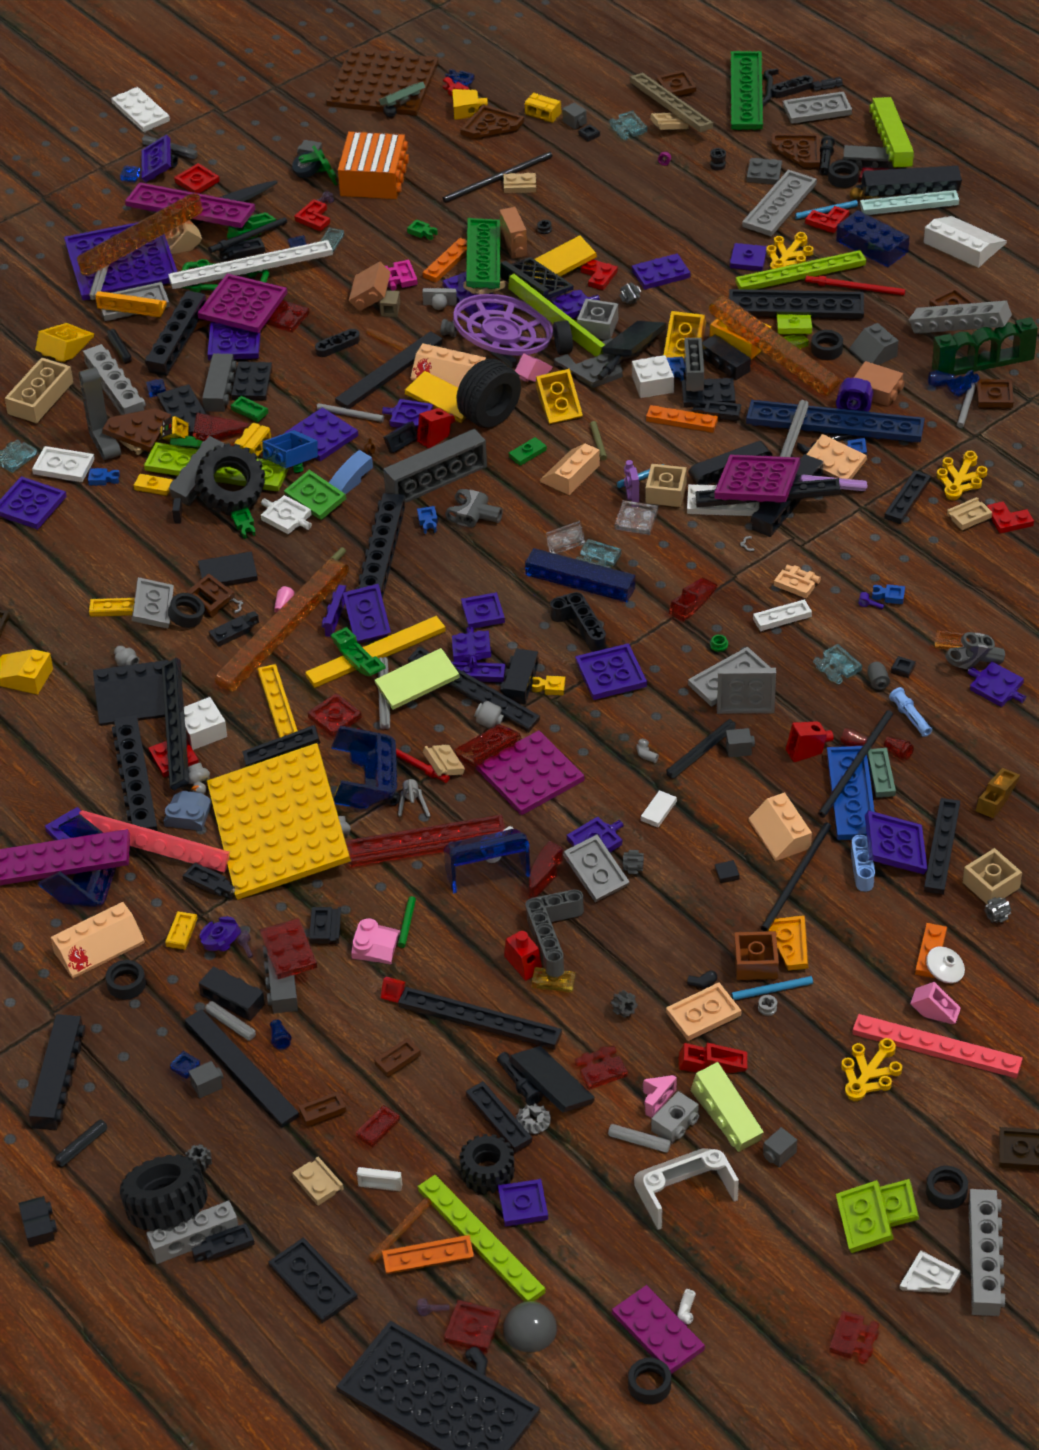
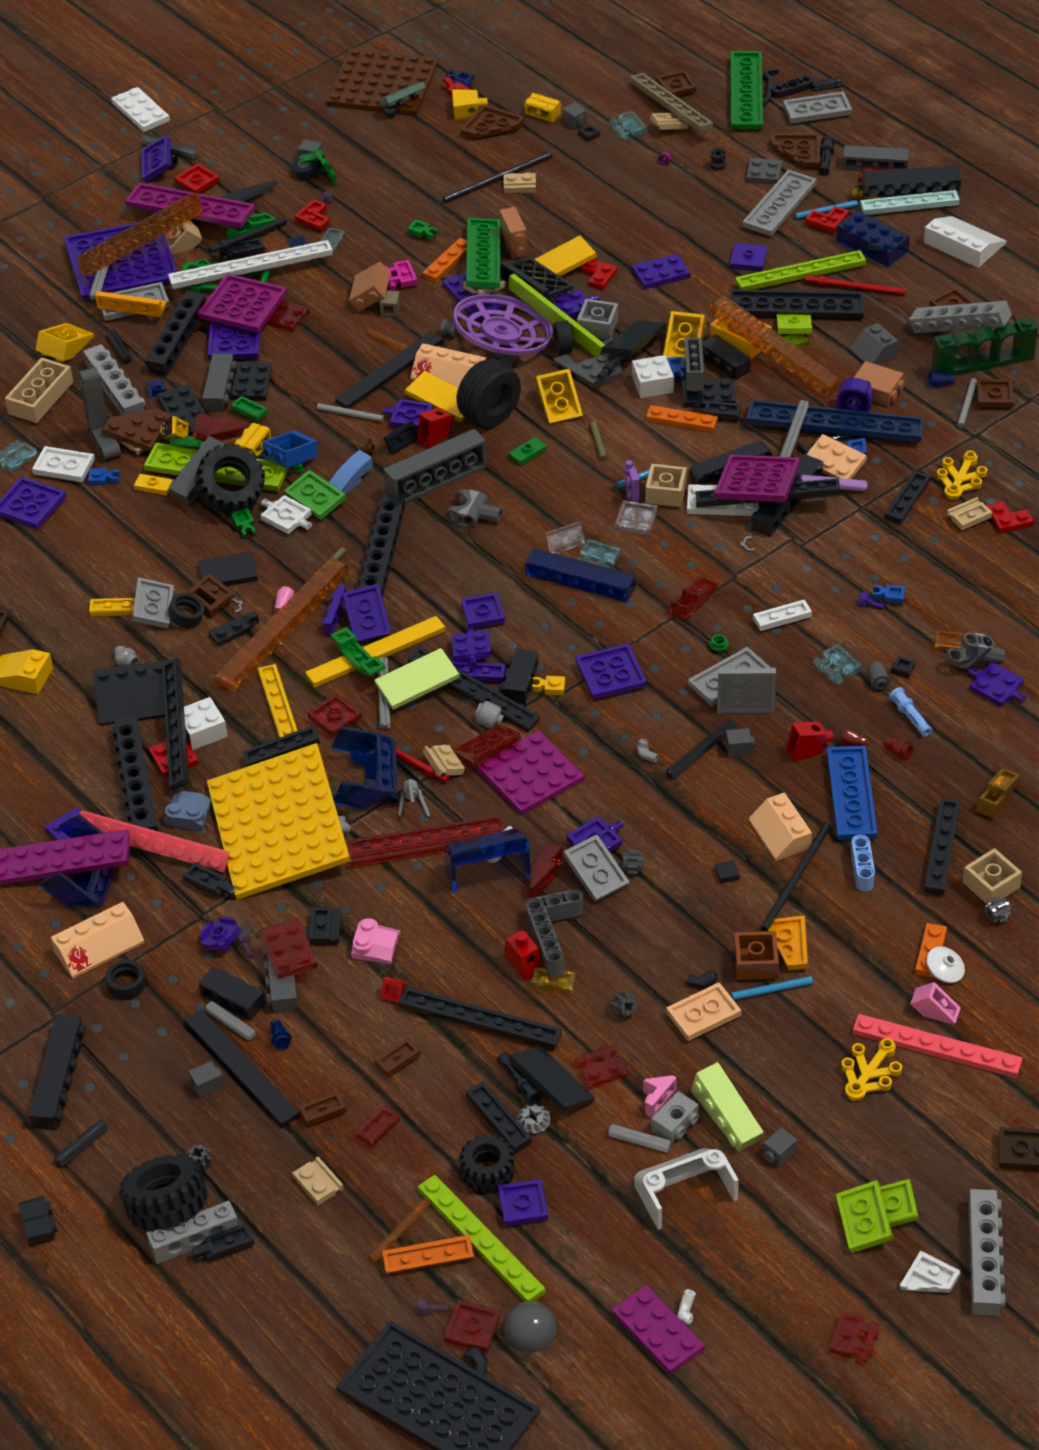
(130, 173): clear blue plate -> none
(177, 510): black tile -> none
(181, 930): yellow plate -> none
(184, 1063): clear blue plate -> none
(197, 775): light grey animal -> none
(313, 1280): black tile -> none
(328, 430): dark purple plate -> none
(347, 338): black beam -> none
(373, 165): orange brick -> none
(379, 1179): white tile -> none
(406, 922): green bar -> none
(427, 518): blue plate -> none
(439, 297): light grey tile -> none
(531, 367): bright pink slope -> none
(544, 227): black bush -> none
(573, 469): light nougat slope -> none
(575, 607): black beam -> none
(630, 293): dark grey gear -> none
(649, 1365): black tyre -> none
(658, 809): white tile -> none
(697, 1058): red slope -> none
(770, 1001): light grey bush -> none
(796, 581): light nougat plate -> none
(799, 241): yellow plant -> none
(827, 336): black tyre -> none
(842, 166): black tyre -> none
(855, 764): black piece -> none
(881, 772): sand green plate -> none
(892, 132): lime brick -> none
(895, 842): dark purple plate -> none
(947, 1173): black tyre -> none
(962, 384): clear blue plate -> none

